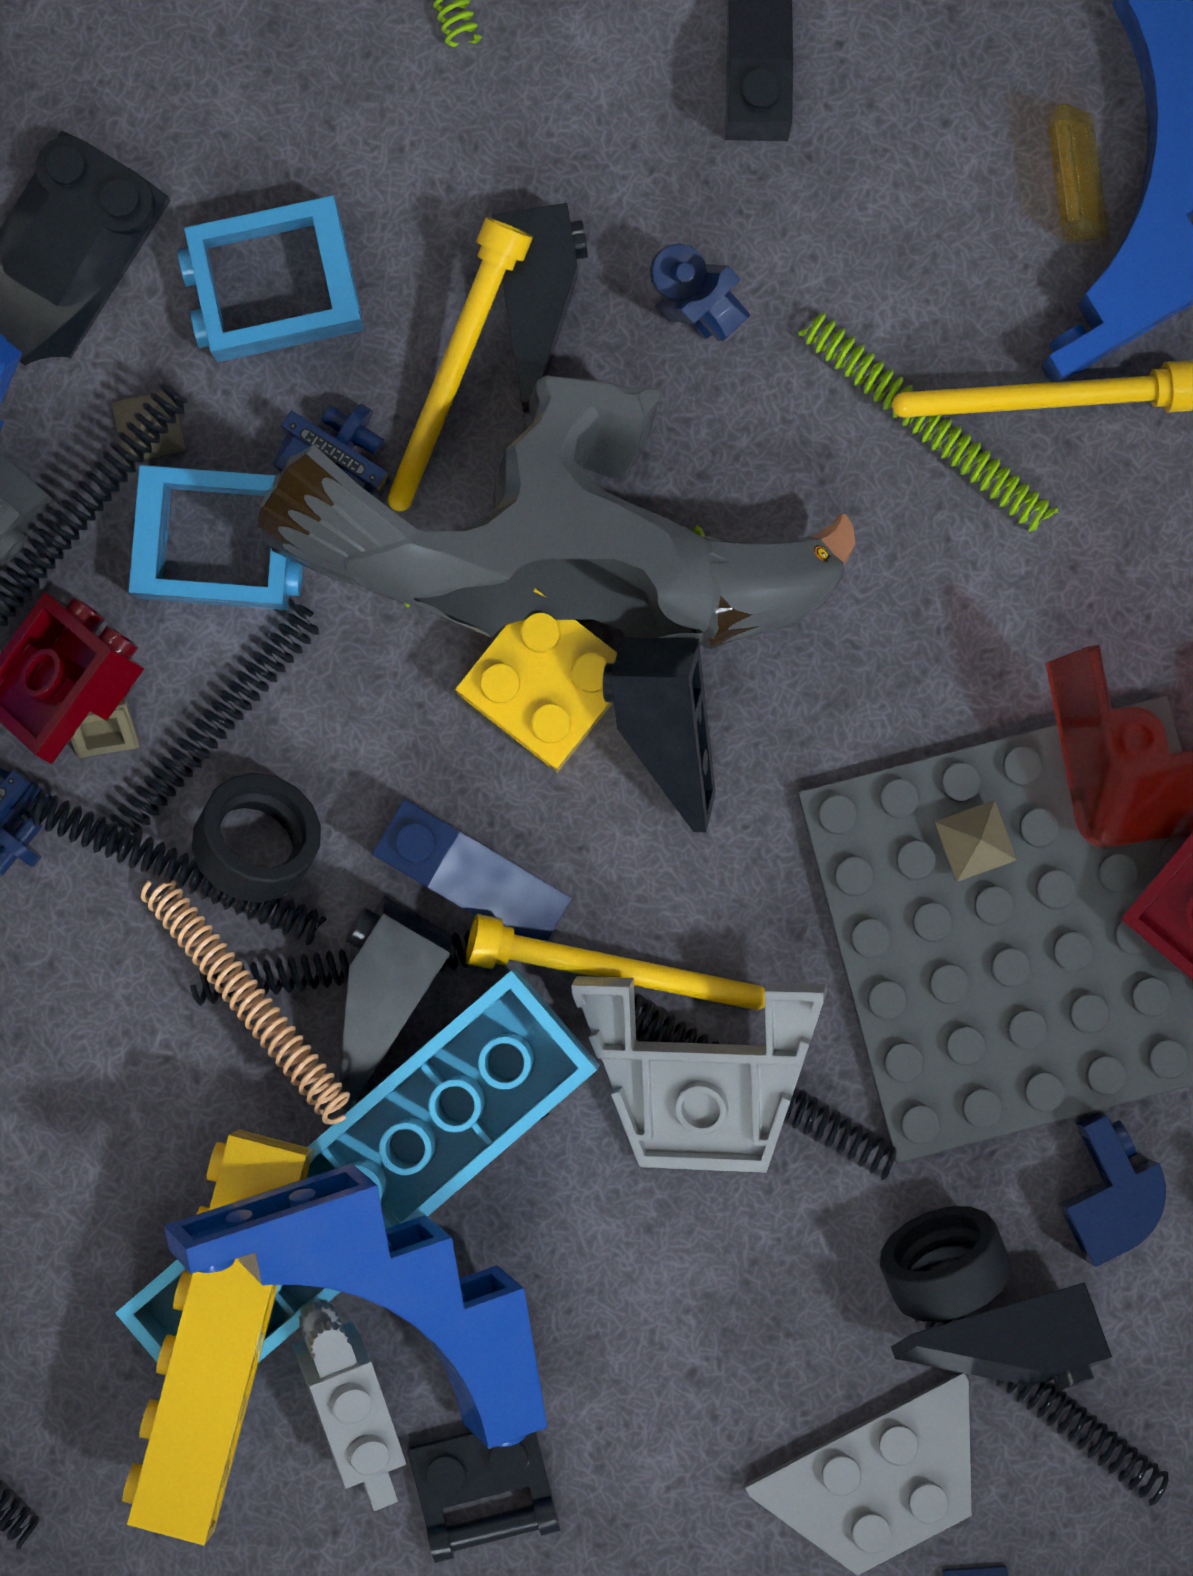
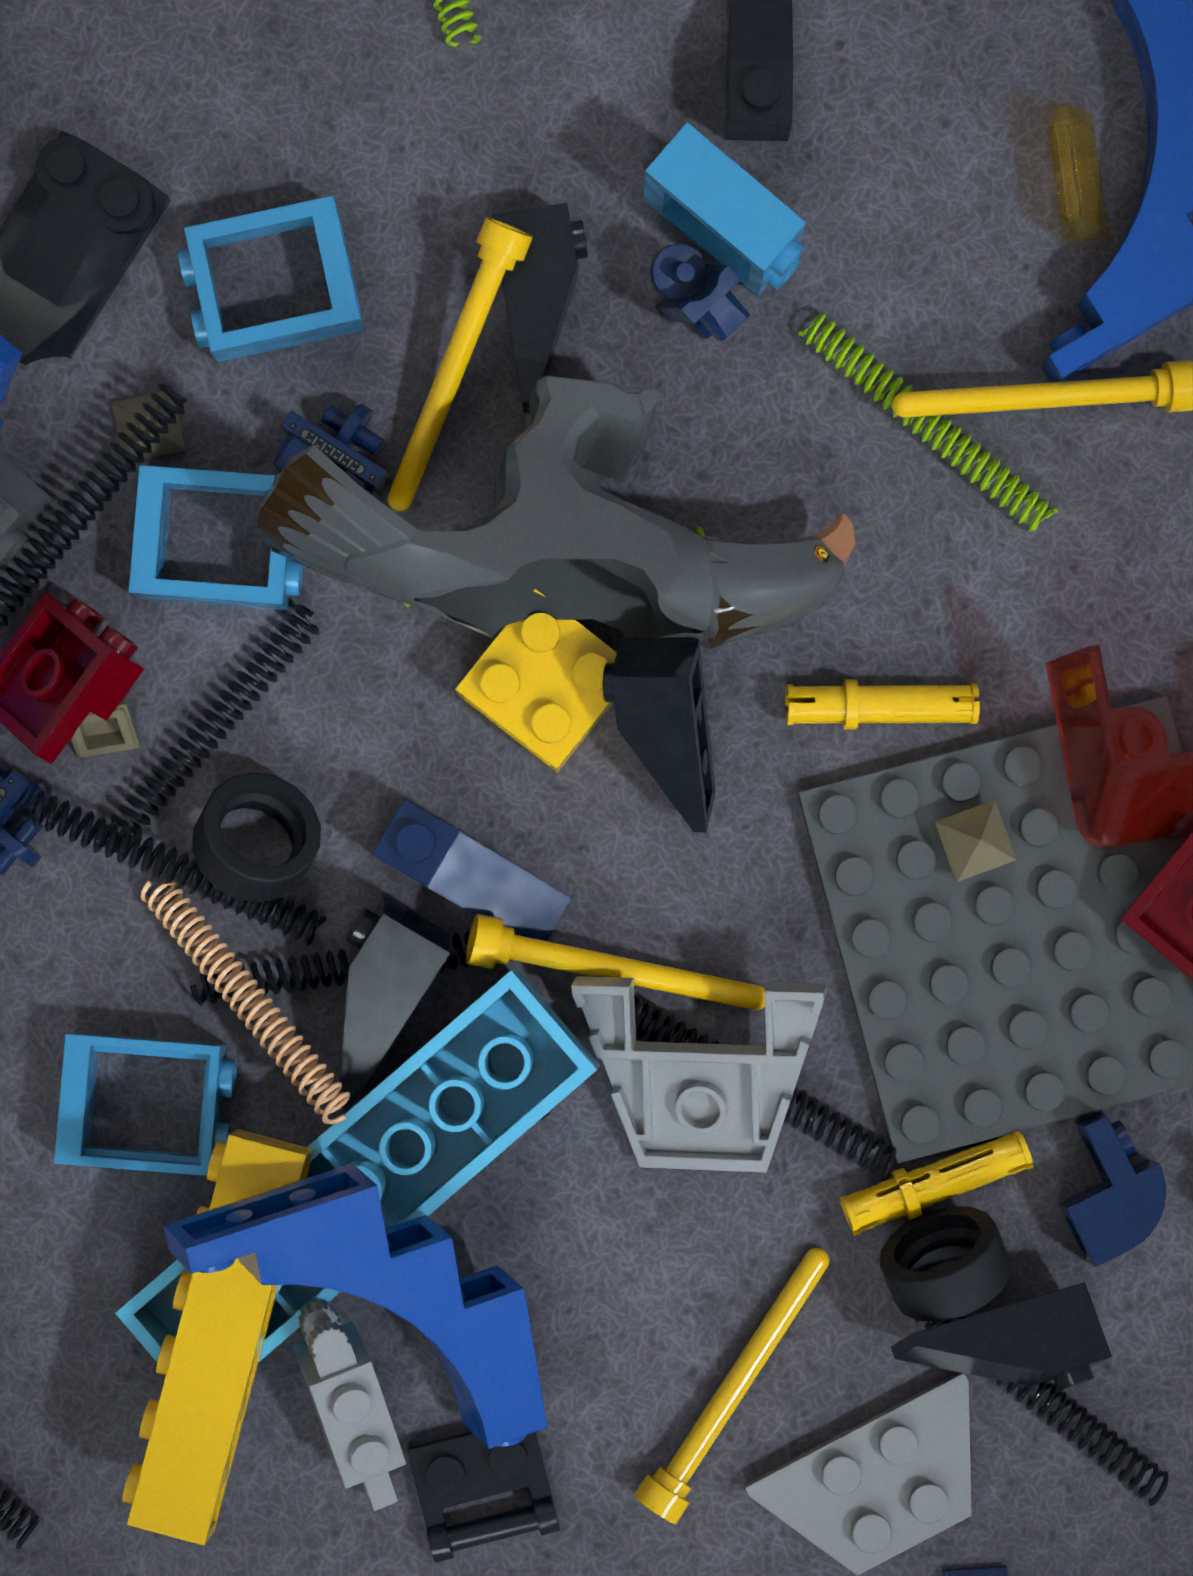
(78, 1103): none -> dark azure window
(668, 1488): none -> yellow piece
(725, 211): none -> dark azure window
(881, 704): none -> yellow pin
(922, 1187): none -> yellow pin

